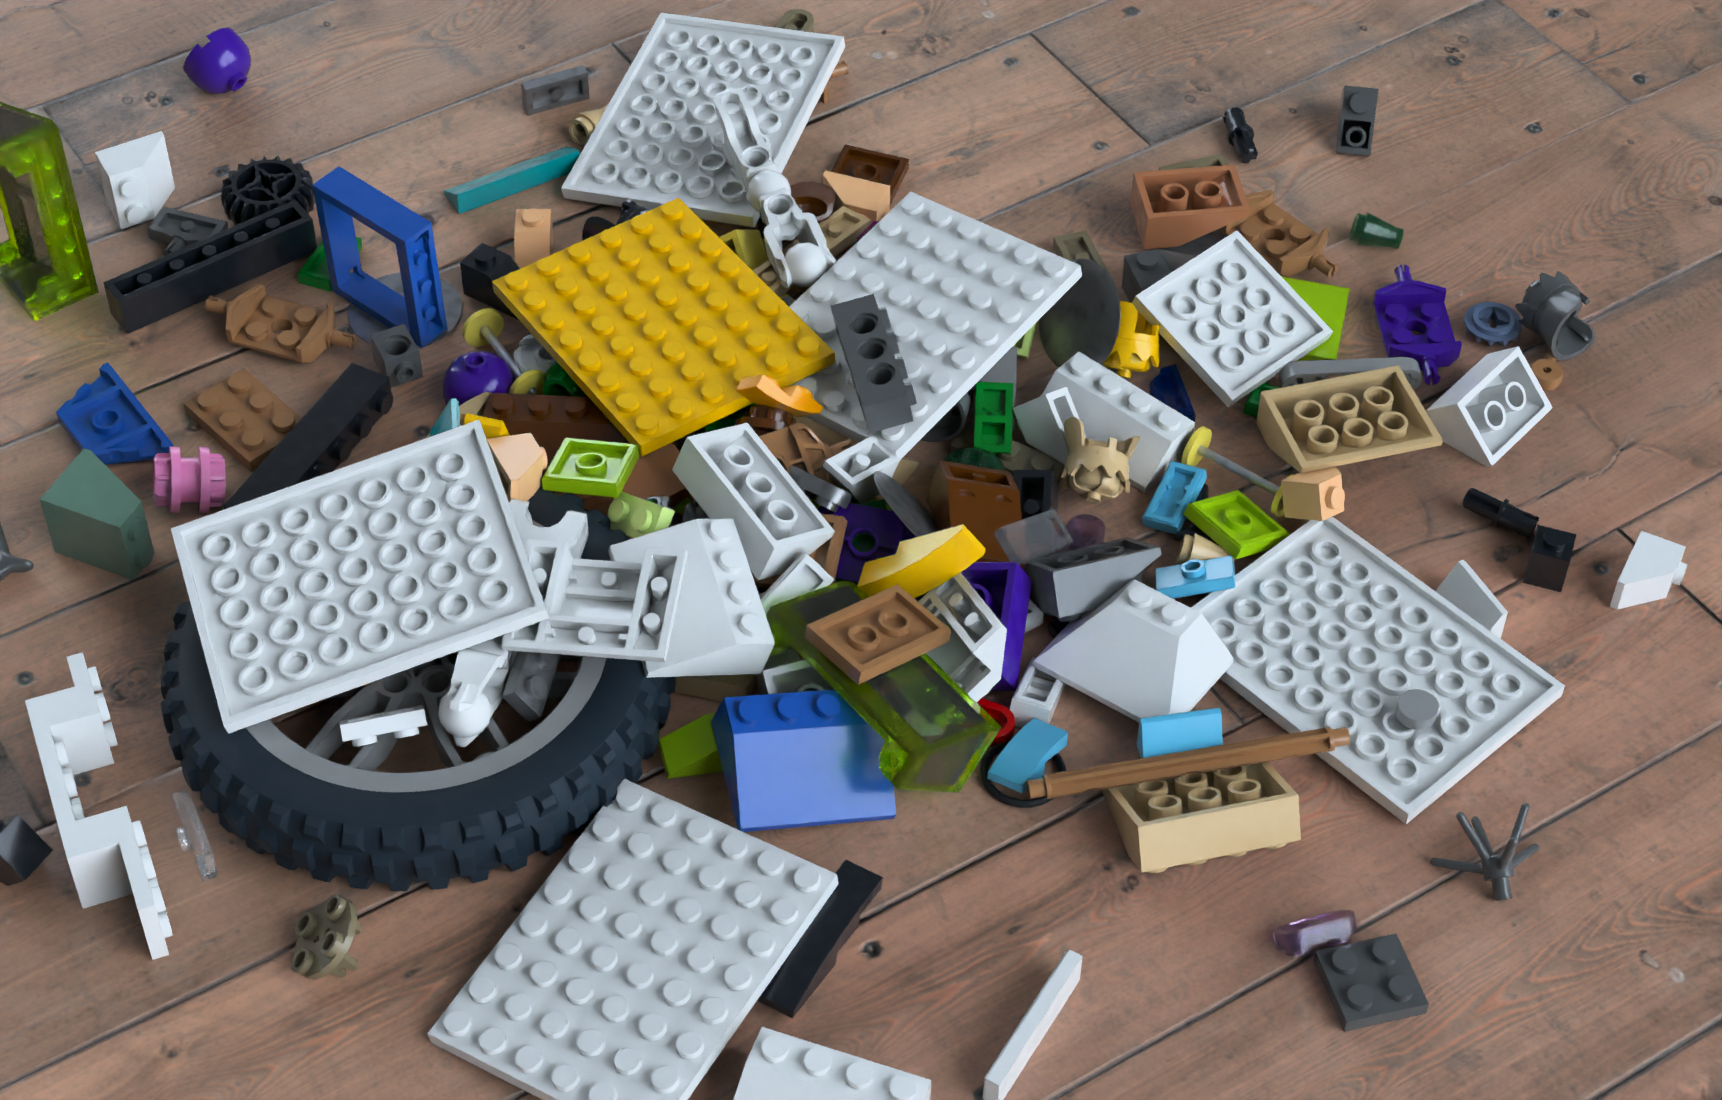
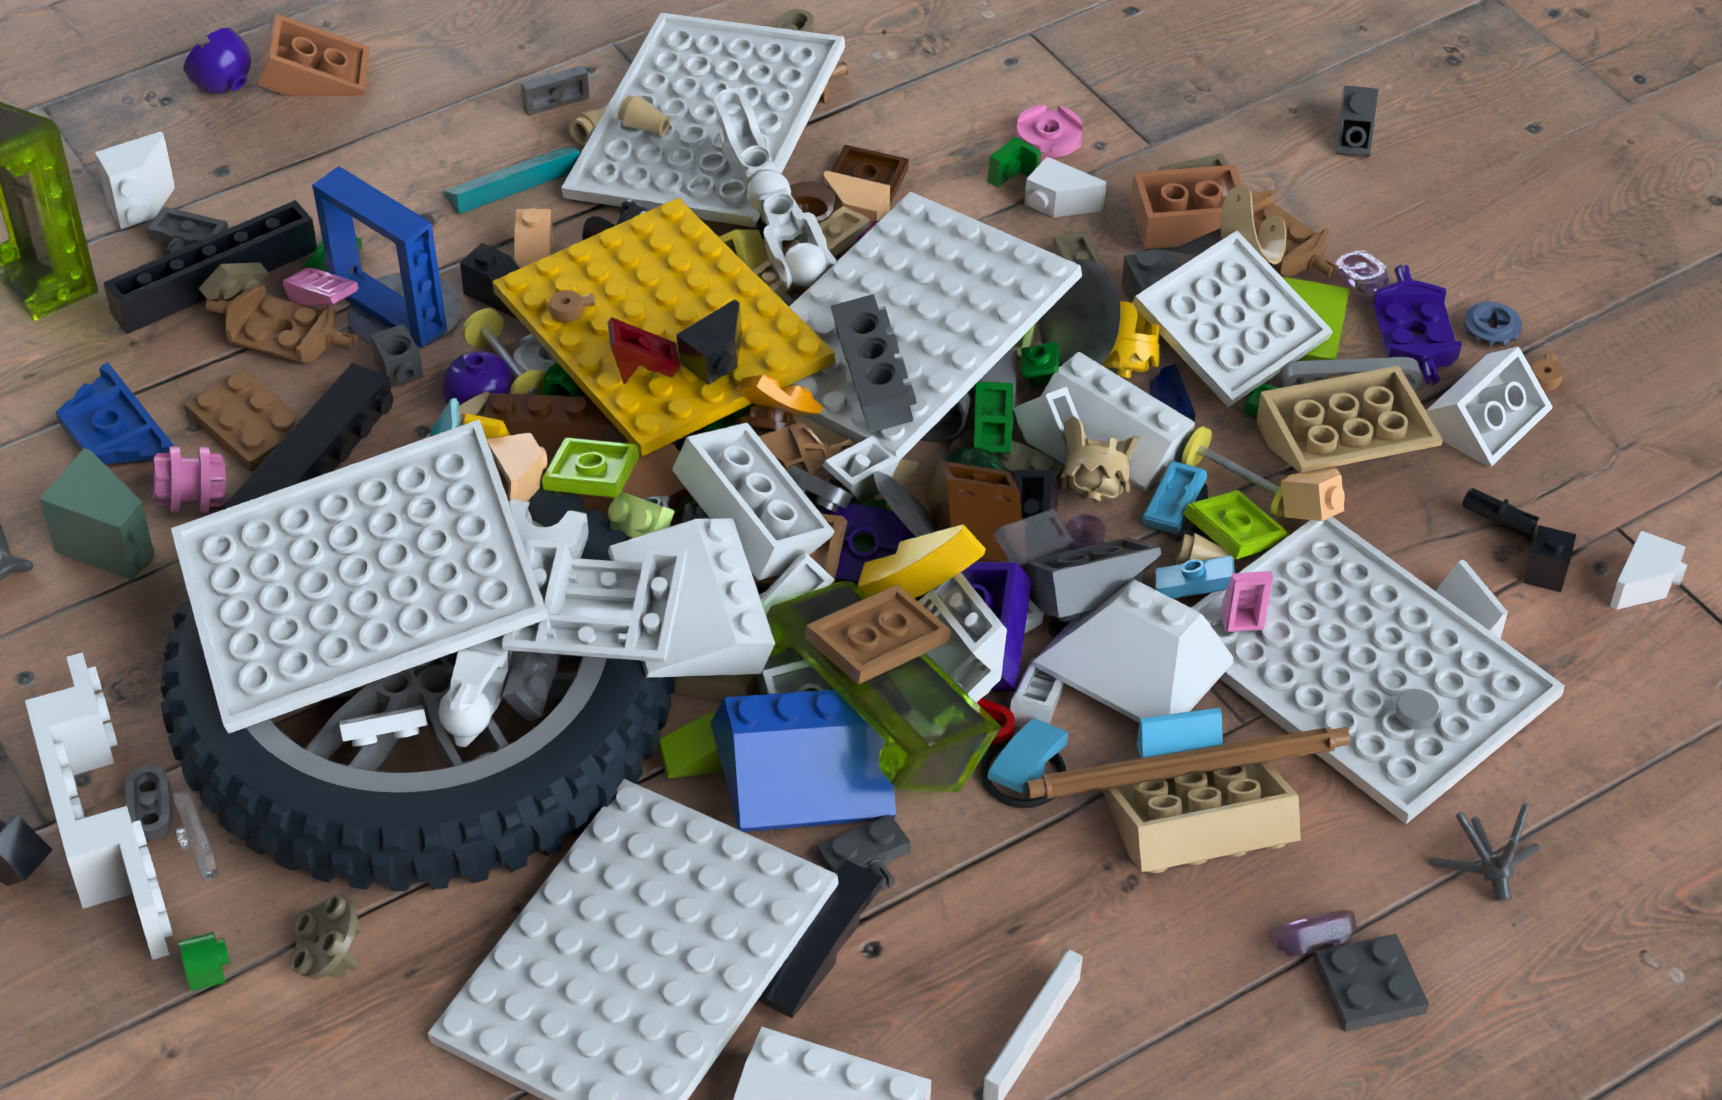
(150, 806): none -> flat silver plate
(204, 960): none -> green plate
(232, 280): none -> dark tan plate
(264, 187): black gear -> none
(311, 61): none -> nougat slope
(318, 287): none -> bright pink slope
(568, 305): none -> medium nougat piece
(638, 347): none -> dark red slope
(641, 115): none -> tan cone
(712, 344): none -> black slope
(869, 847): none -> dark grey plate
(1010, 159): none -> green bracket
(1040, 363): none -> green bracket
(1050, 130): none -> bright pink plate
(1063, 190): none -> white slope
(1240, 134): black axle -> none
(1240, 217): none -> tan piece
(1246, 601): none -> bright pink slope
(1362, 272): none -> clear purple plate
(1373, 231): clear green cone -> none
(1552, 311): dark grey hat -> none

